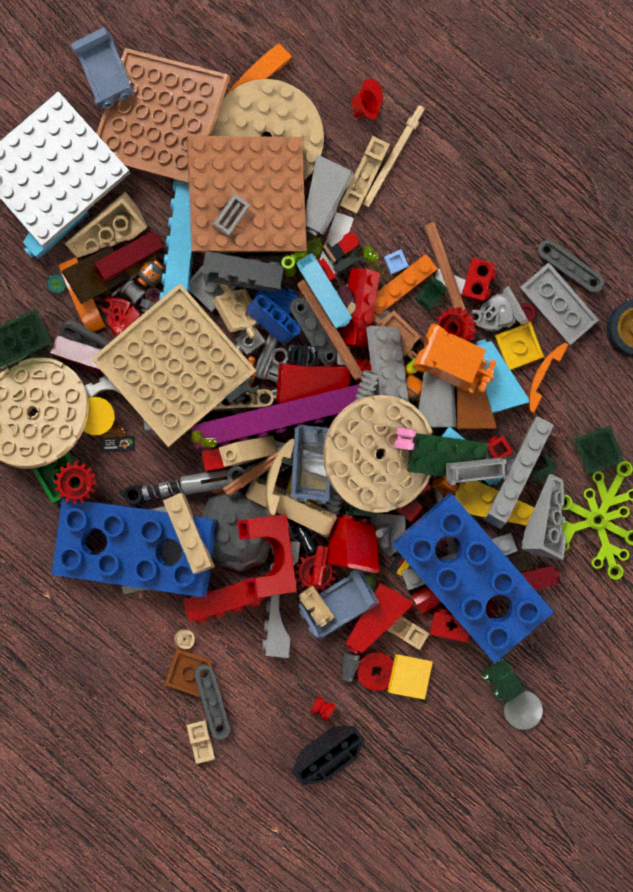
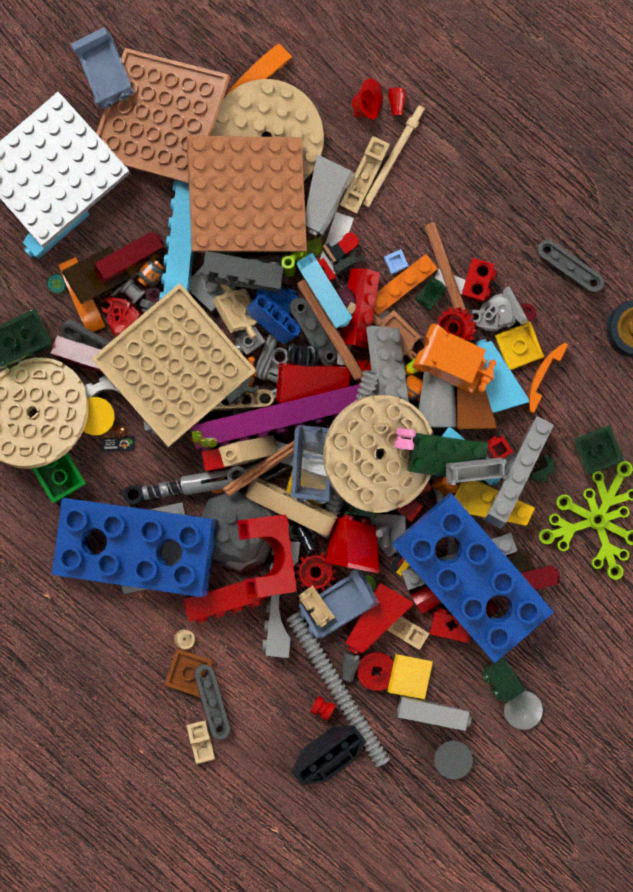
(67, 475): red gear -> none
(114, 224): tan wedge -> none
(188, 535): tan arch -> none
(222, 227): light grey tile -> none
(272, 500): tan slope -> none
(319, 565): red axle -> none
(337, 688): none -> light grey piece
(370, 255): clear neon green arm -> none
(396, 99): none -> red cone
(433, 713): none -> light grey slope
(453, 759): none -> dark grey tile
(544, 530): light grey wedge -> none
(559, 304): light grey plate -> none

